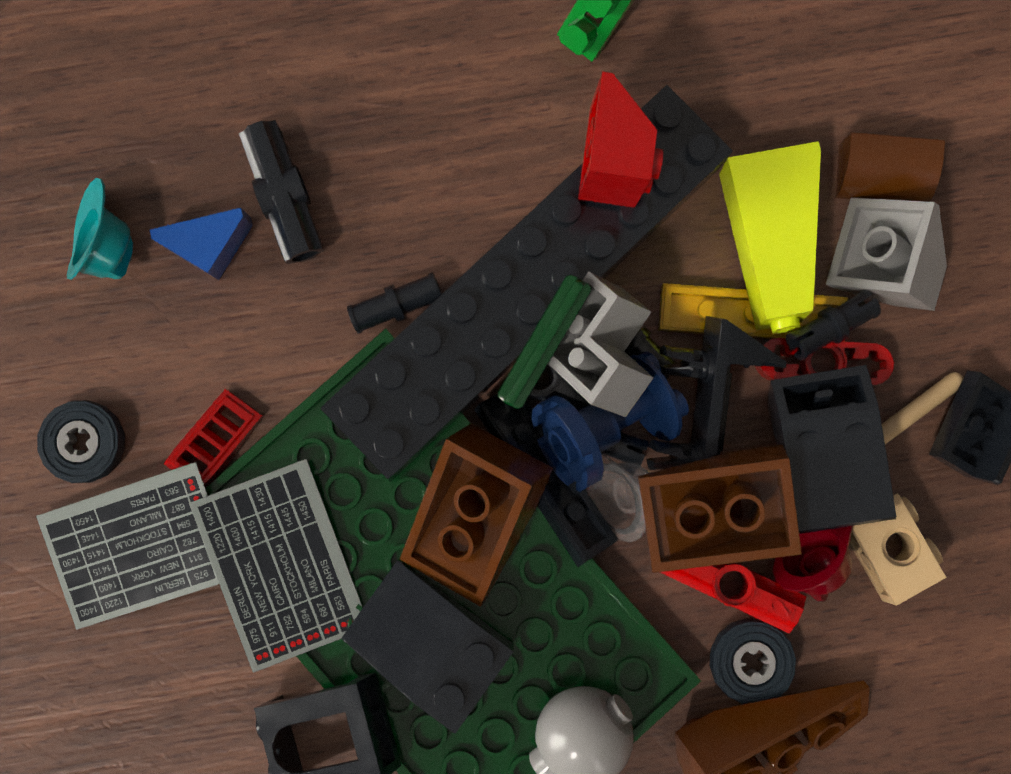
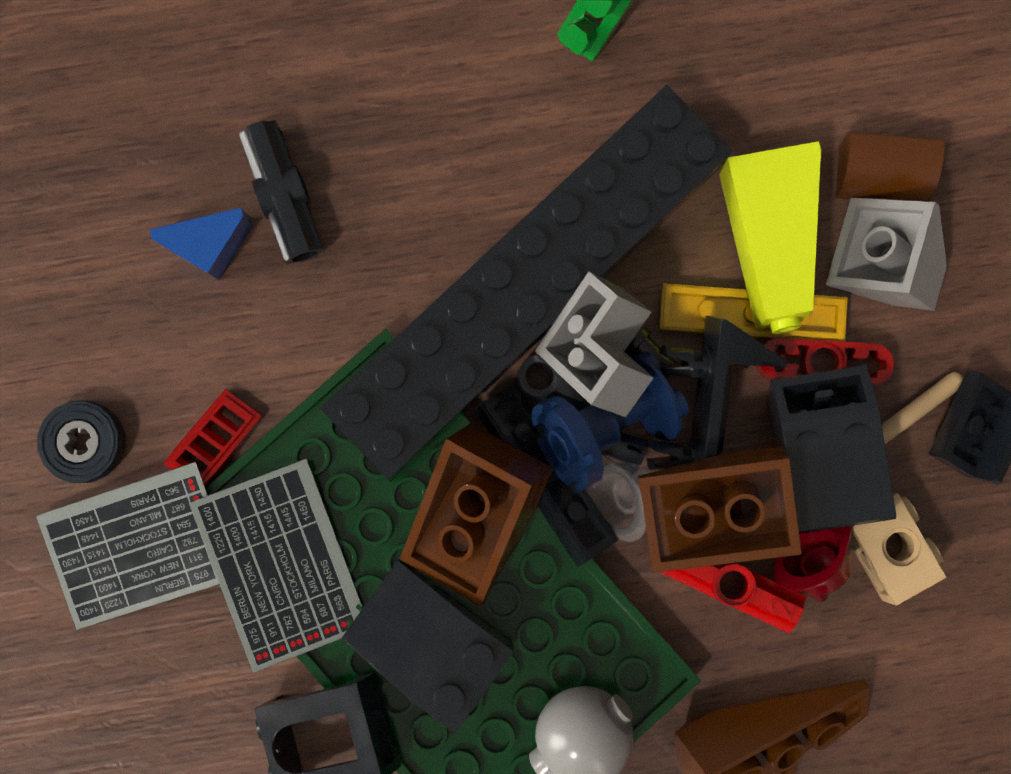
(100, 238): teal piece -> none
(394, 303): black pin -> none
(544, 341): dark green axle -> none
(618, 148): red slope -> none
(750, 637): black bush -> none
(833, 325): black pin -> none

